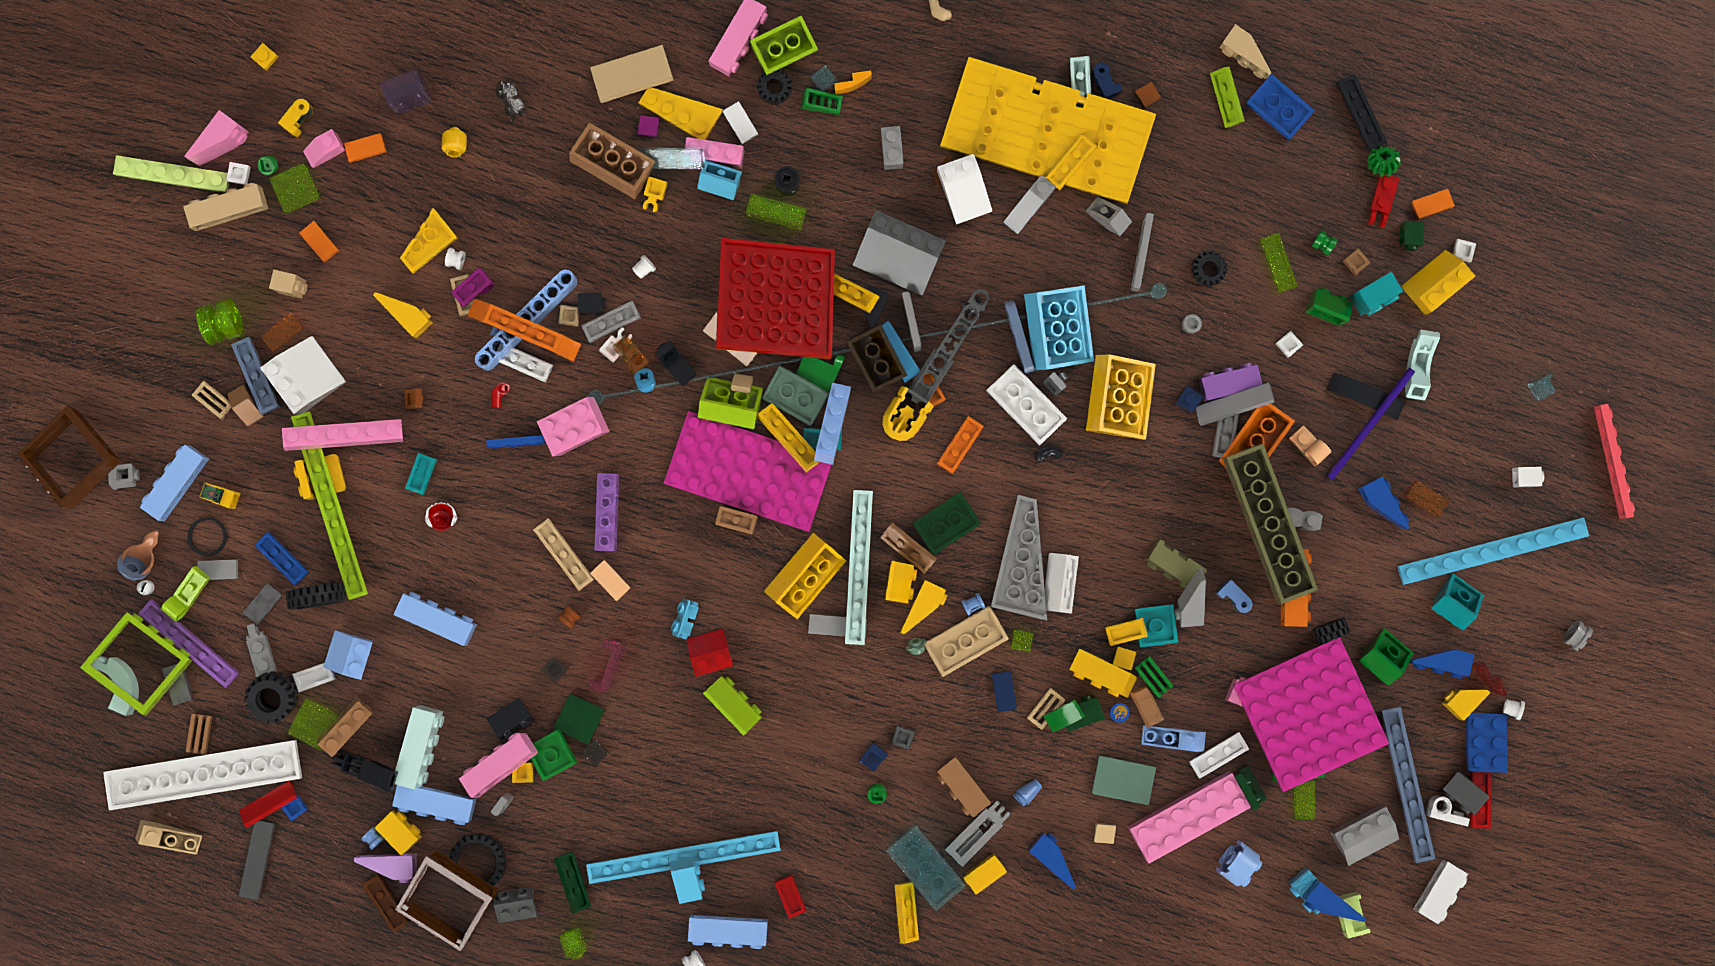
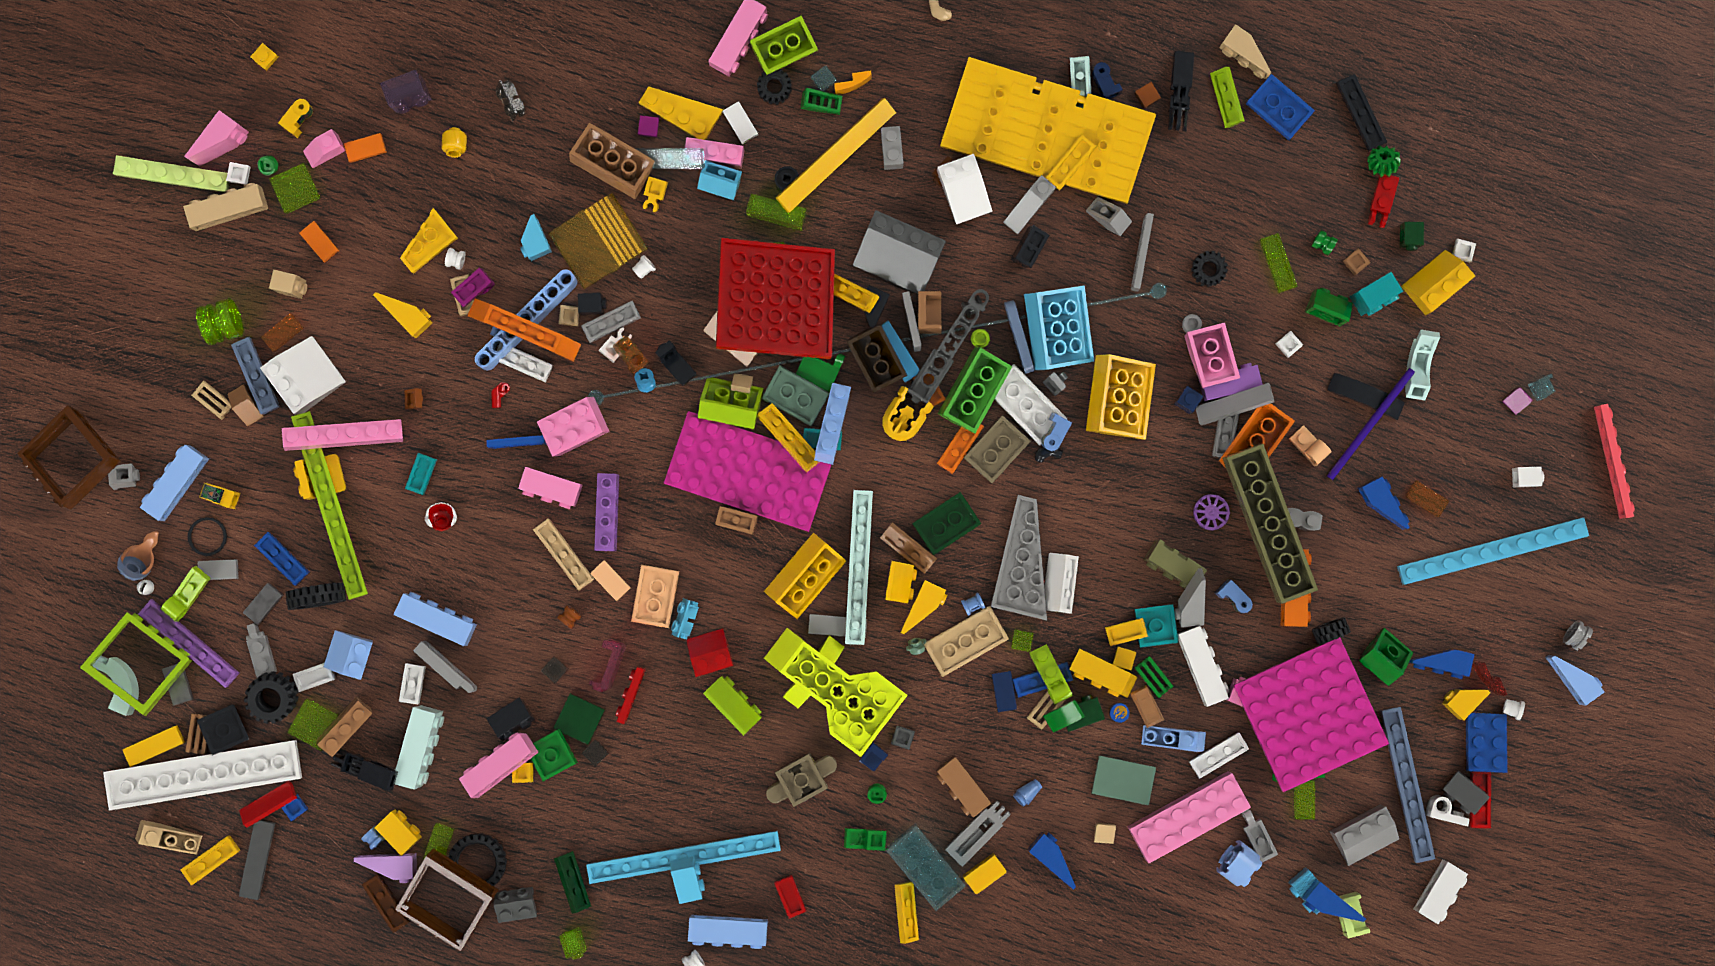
(153, 746): none -> yellow tile
(210, 860): none -> yellow tile
(223, 729): none -> black plate
(412, 683): none -> white plate
(436, 803): light blue brick -> none
(439, 839): none -> clear neon green tile
(444, 667): none -> light grey hinge
(502, 804): light grey tile -> none
(534, 240): none -> medium azure slope
(550, 488): none -> bright pink brick
(598, 241): none -> clear yellow piece
(629, 694): none -> red plate
(631, 74): tan tile -> none
(655, 596): none -> light nougat tile
(801, 779): none -> dark tan brick
(816, 676): none -> neon yellow piece
(835, 155): none -> yellow tile
(865, 839): none -> green slope
(929, 312): none -> medium nougat panel
(974, 389): none -> bright green slope
(980, 338): none -> lime plate
(997, 449): none -> dark tan plate
(1030, 246): none -> black hinge
(1033, 682): none -> blue tile
(1051, 674): none -> lime plate
(1056, 433): none -> medium blue leg
(1180, 81): none -> black arm
(1202, 665): none -> white brick
(1211, 512): none -> medium lavender wheel
(1212, 355): none -> bright pink slope
(1250, 787): dark green bracket -> none
(1258, 837): none -> light grey plate
(1432, 204): orange tile -> none
(1458, 602): teal slope -> none
(1517, 400): none -> slope
(1581, 684): none -> light blue slope

